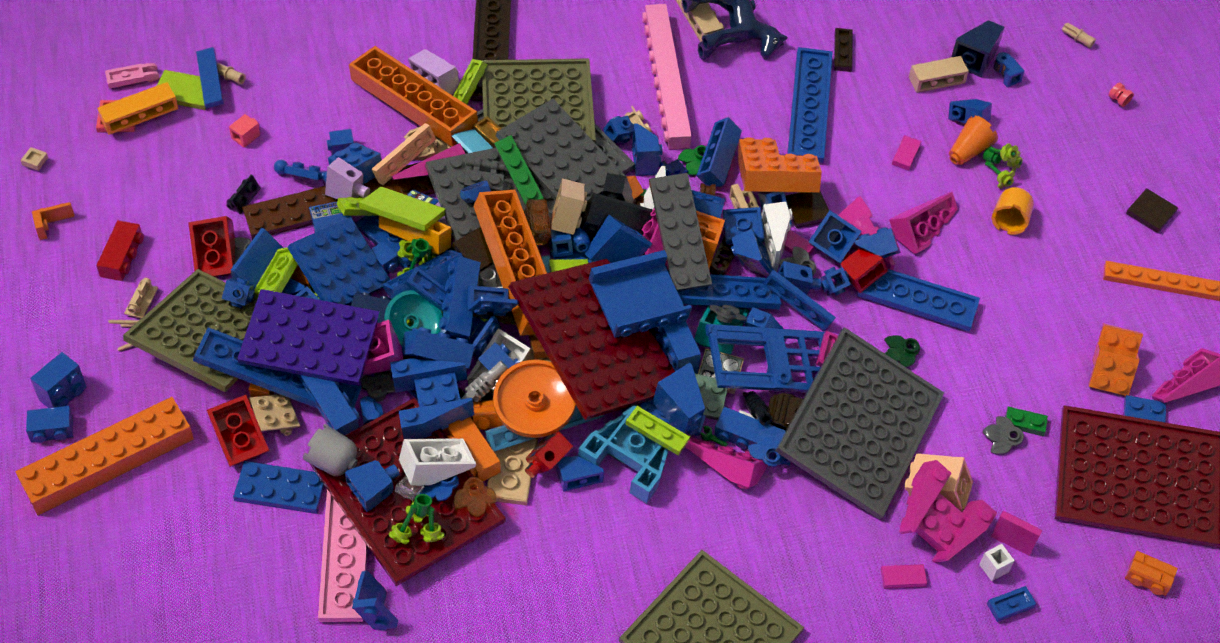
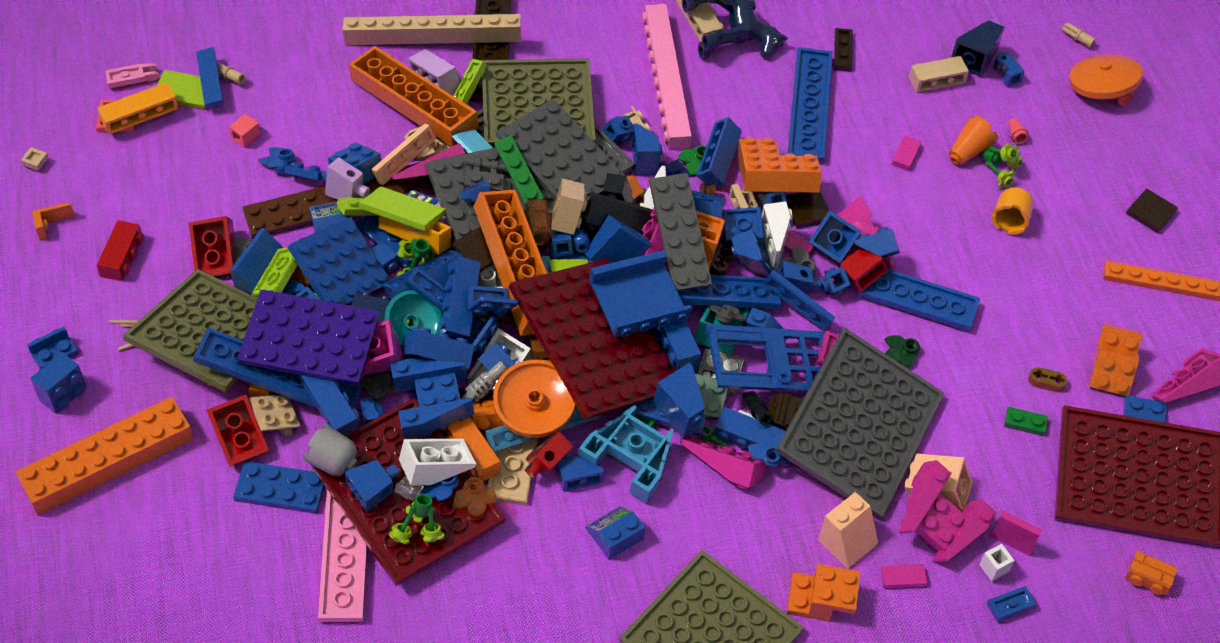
(49, 424): blue brick -> none
(50, 345): none -> blue bracket
(141, 299): tan hinge -> none
(232, 289): blue brick -> none
(244, 194): black hinge -> none
(277, 154): none -> blue plate
(339, 140): blue brick -> none
(370, 603): blue bracket -> none
(432, 29): none -> brick
(487, 129): pearl gold tile -> none
(616, 531): none -> blue slope
(657, 430): lime plate -> none
(825, 591): none -> orange bracket
(849, 530): none -> light nougat slope
(920, 224): dark pink wedge -> none
(964, 109): blue slope -> none
(1000, 435): dark grey plate -> none
(1018, 132): none -> coral cone
(1047, 379): none -> pearl gold beam
(1106, 76): none -> orange dish

